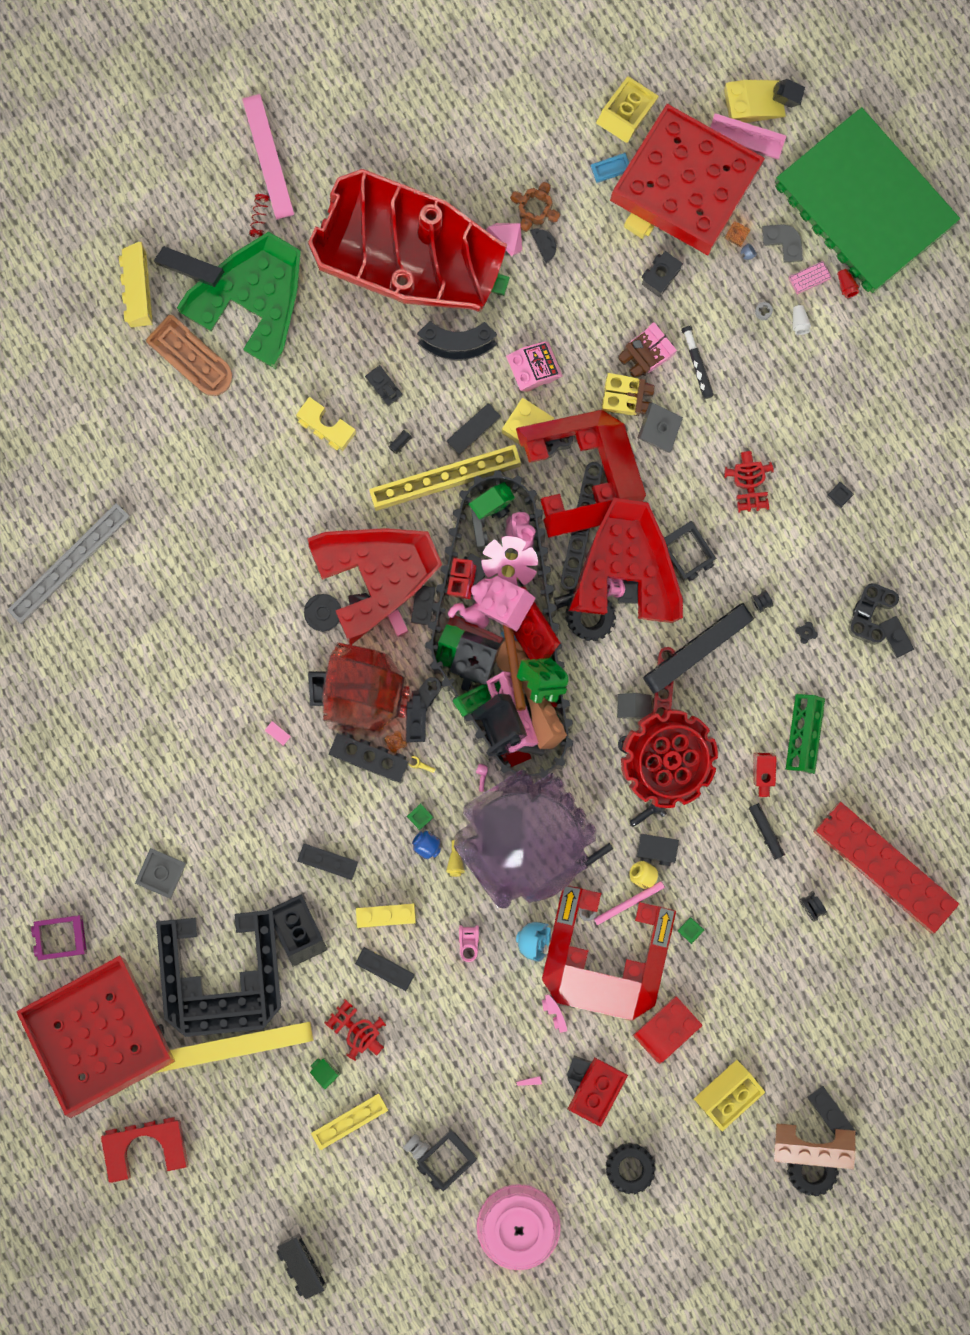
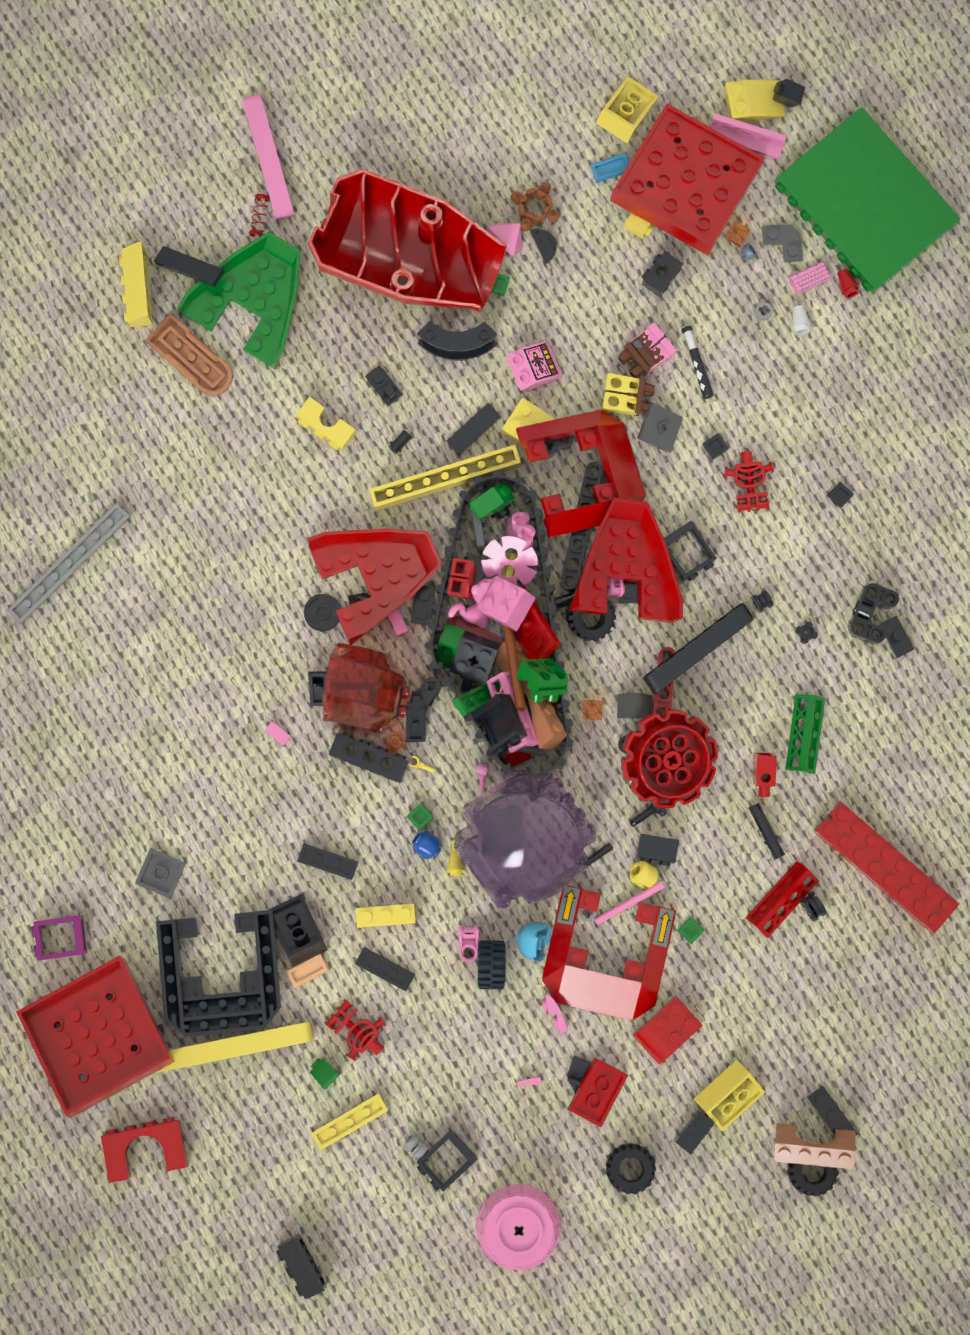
(307, 970): none -> light nougat tile
(491, 964): none -> black wheel
(592, 710): none -> clear orange plate
(694, 1132): none -> black brick
(715, 446): none -> black plate
(780, 897): none -> red fence

